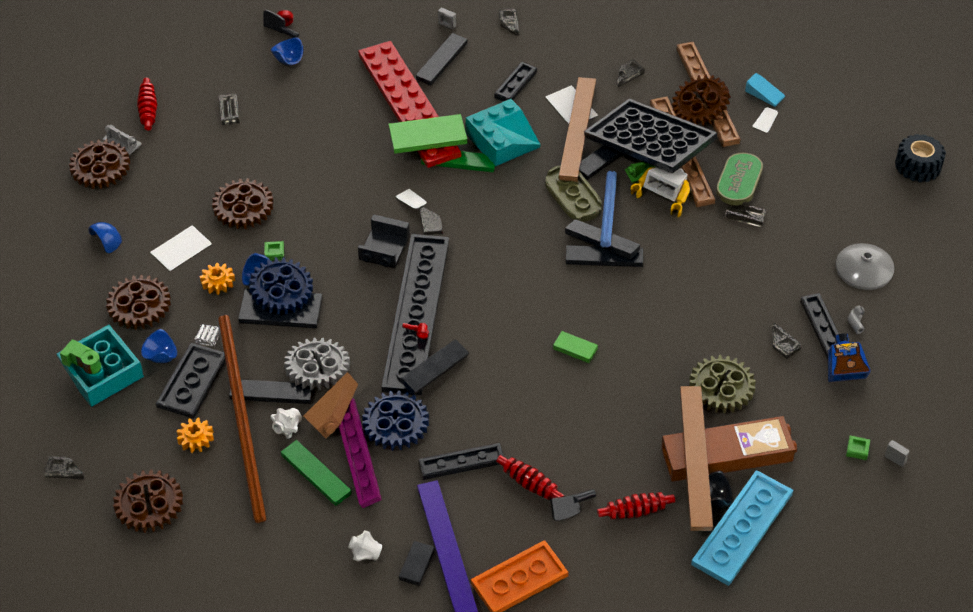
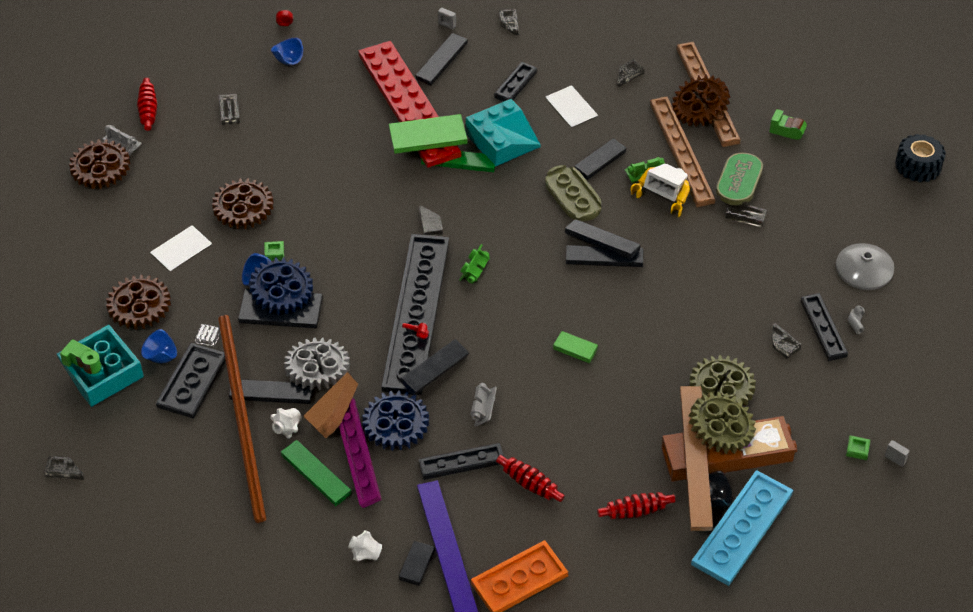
(108, 235): blue helmet -> none
(128, 504): reddish brown gear -> none
(195, 435): light orange gear -> none
(217, 278): light orange gear -> none
(277, 23): black piece -> none
(385, 241): black panel -> none
(411, 199): white sticker -> none
(470, 270): none -> bright green hinge
(482, 409): none -> light grey hinge
(569, 505): black piece -> none
(578, 124): medium nougat tile -> none
(608, 210): medium blue axle -> none
(650, 135): black plate -> none
(722, 422): none -> olive gear
(764, 90): medium azure slope -> none
(766, 119): white sticker -> none
(787, 126): none -> bright green leg
(846, 360): torso -> none

